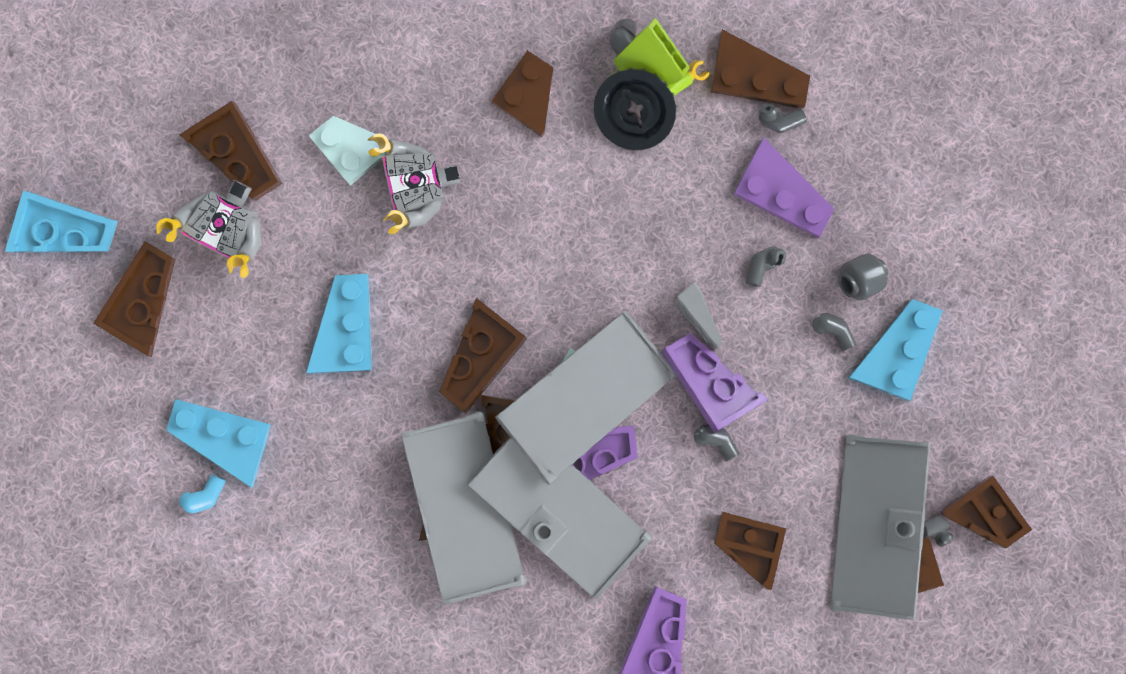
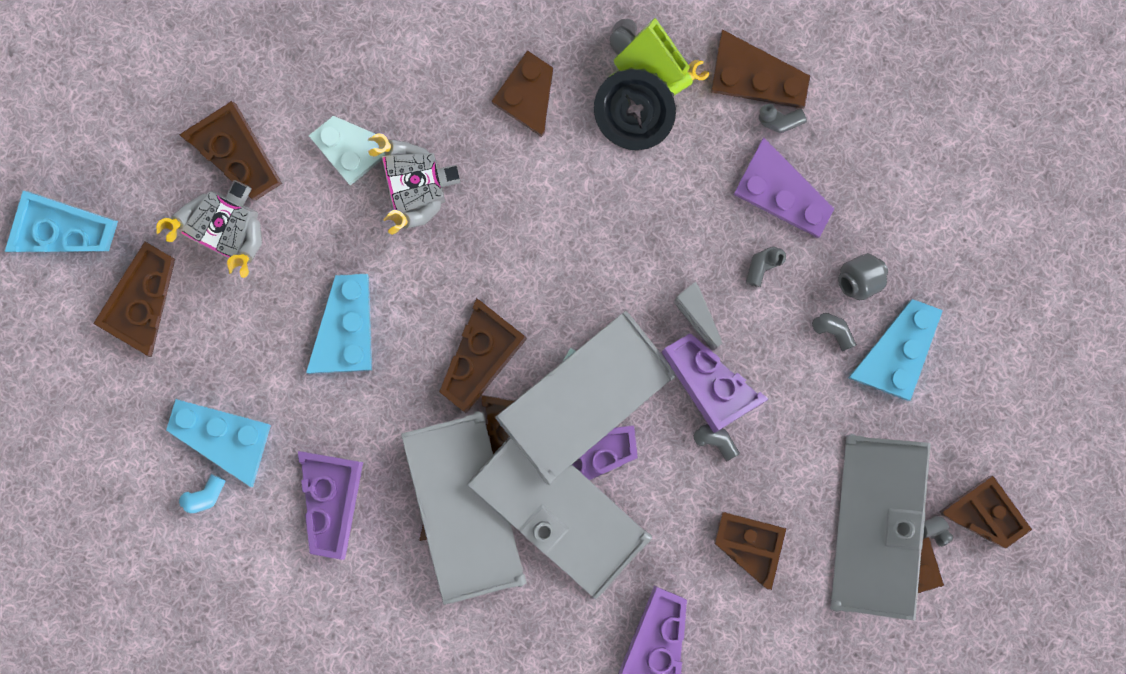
(330, 500): none -> medium lavender wing

